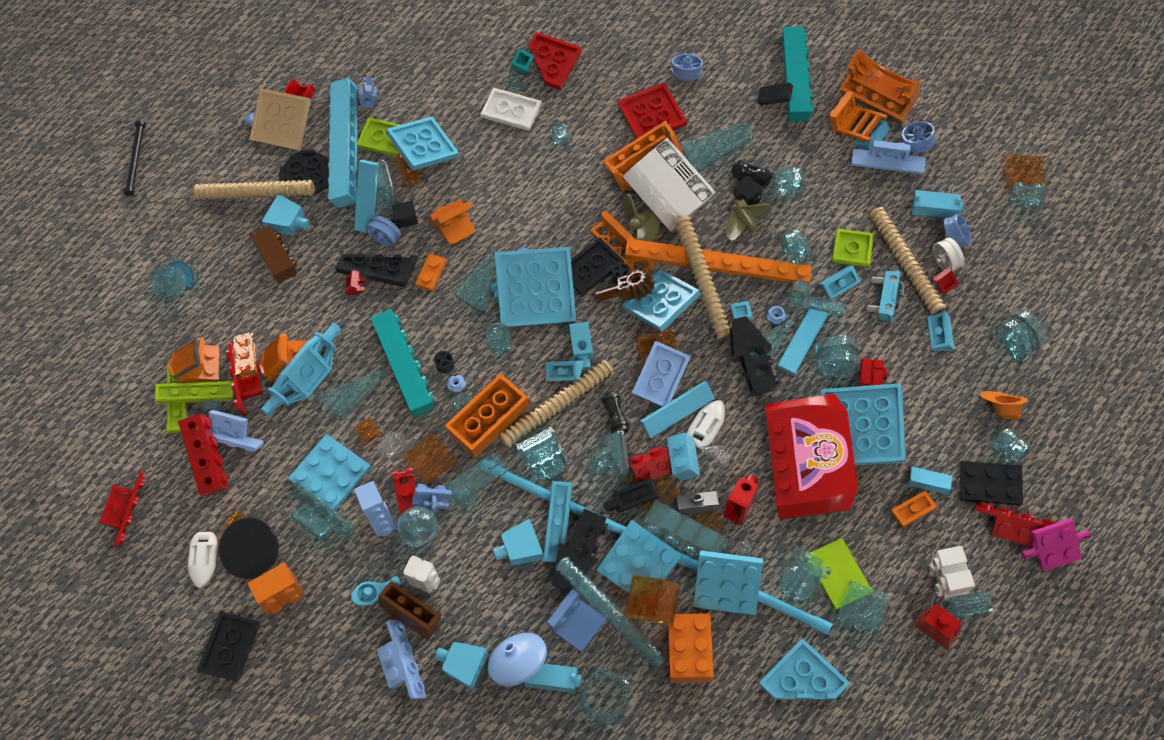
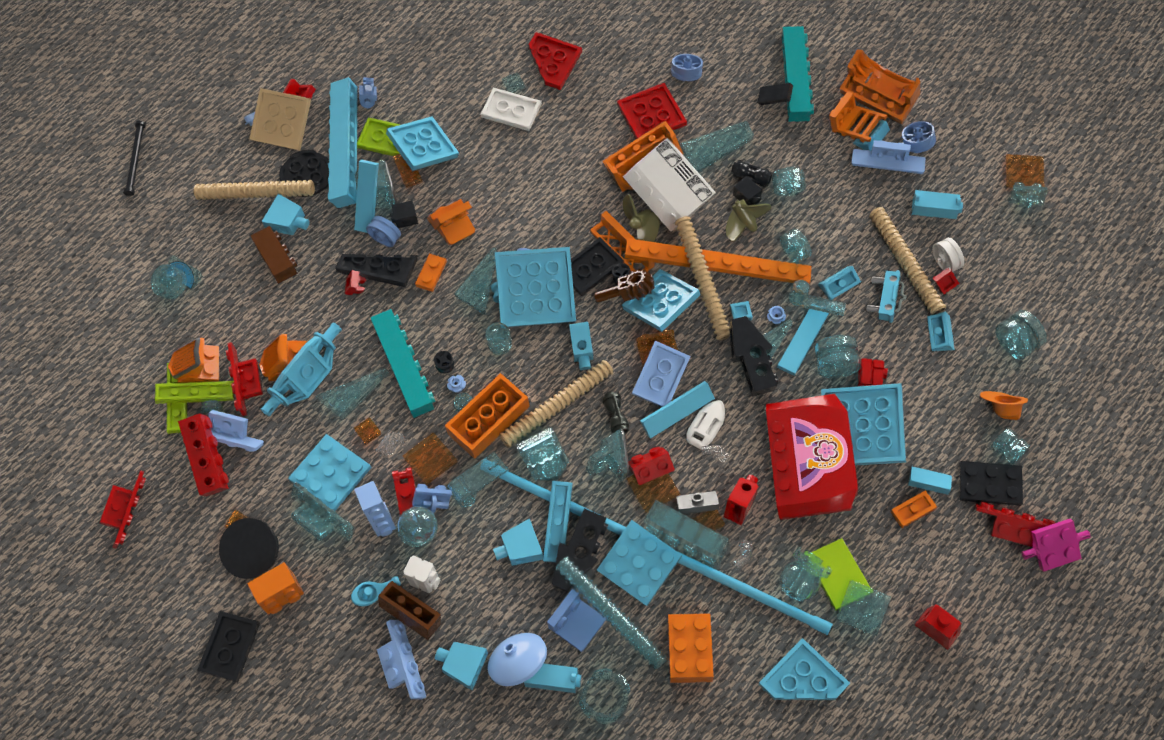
(202, 558): white piece -> none
(244, 356): clear orange plate -> none
(522, 62): teal brick -> none
(561, 133): clear light blue wheel -> none
(563, 370): medium azure slope -> none
(632, 496): black hinge -> none
(652, 600): clear orange brick -> none
(683, 456): medium azure brick -> none
(728, 582): medium azure plate -> none
(853, 248): lime tile -> none
(951, 573): white brick -> none
(957, 230): medium blue wheel -> none
(971, 604): clear light blue plate -> none

